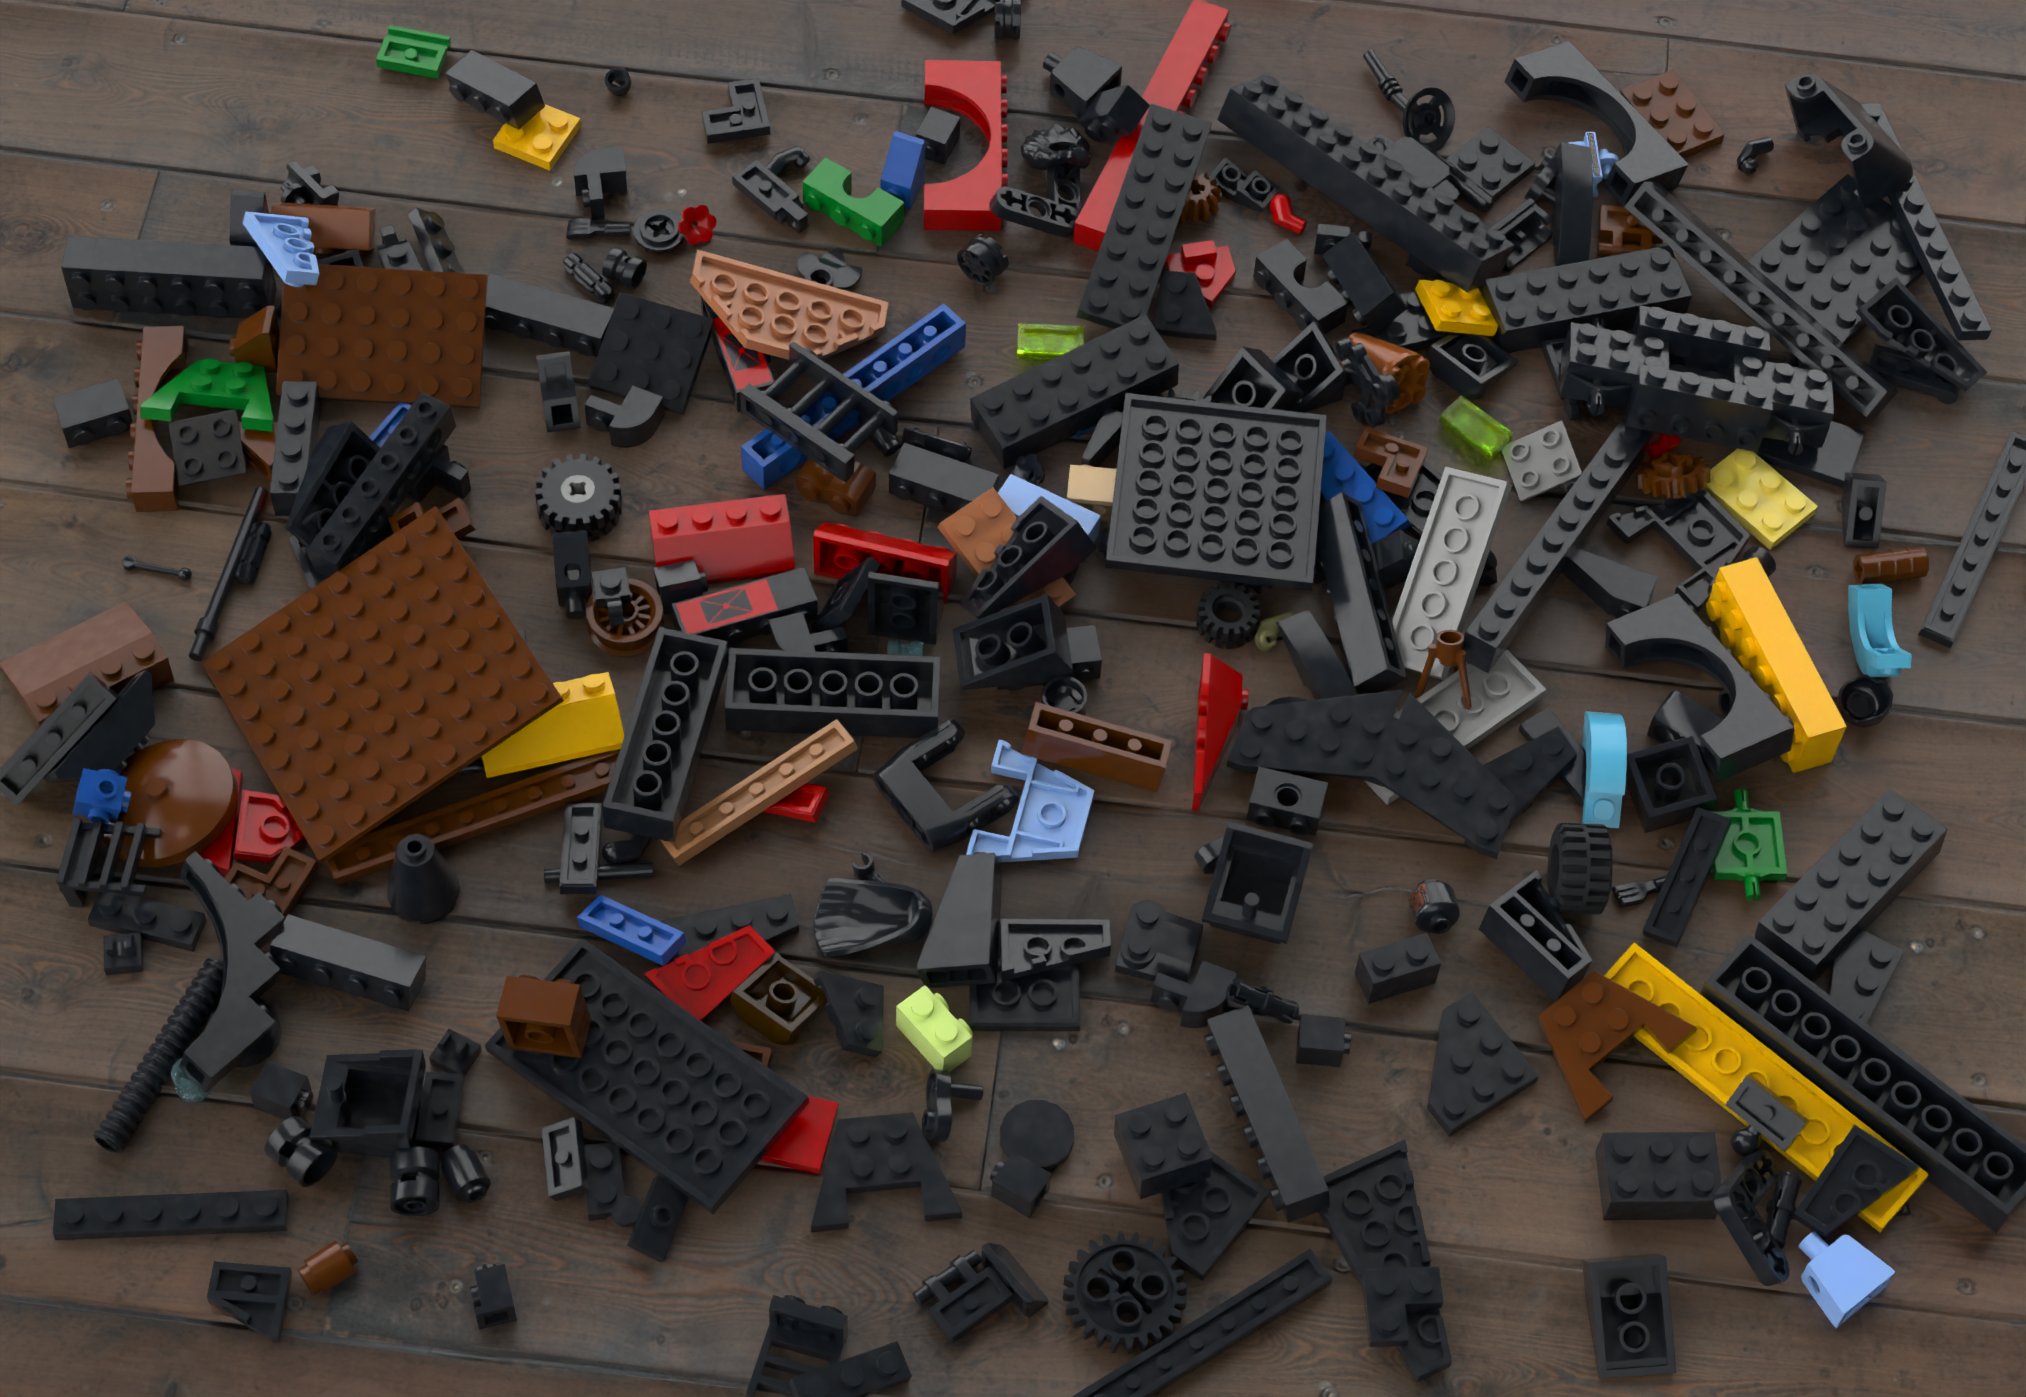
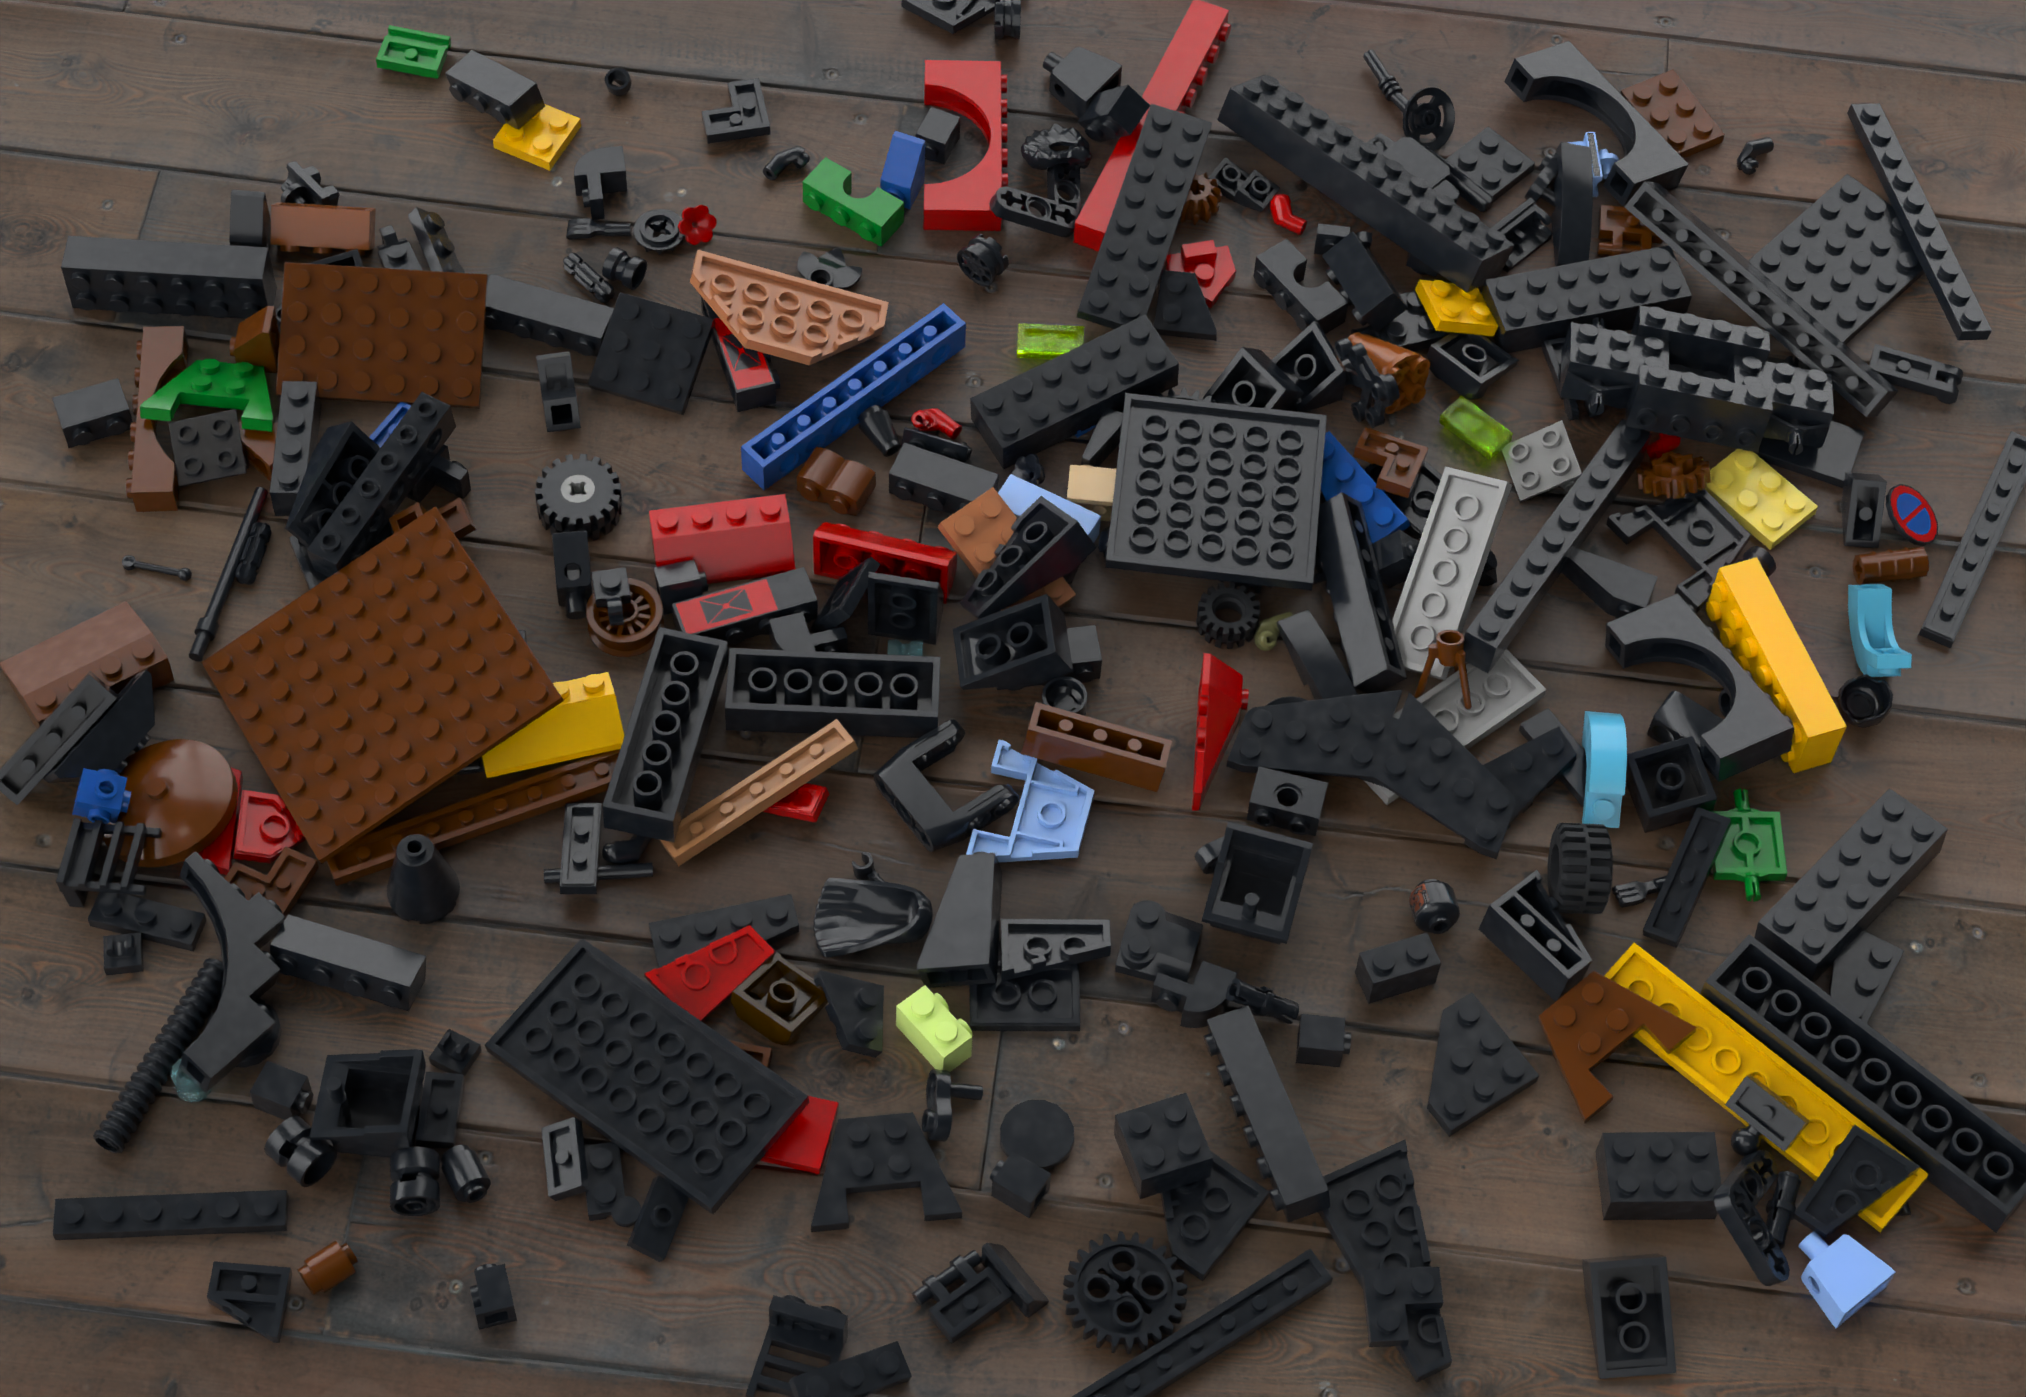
(286, 246): light blue wing -> none
(544, 1016): reddish brown brick -> none
(627, 423): black brick -> none
(632, 930): blue plate -> none
(771, 195): black hinge -> none
(813, 440): black fence -> none
(936, 420): none -> red arm
(1874, 157): black windscreen -> none
(1911, 328): black wedge -> none
(1911, 515): none -> piece

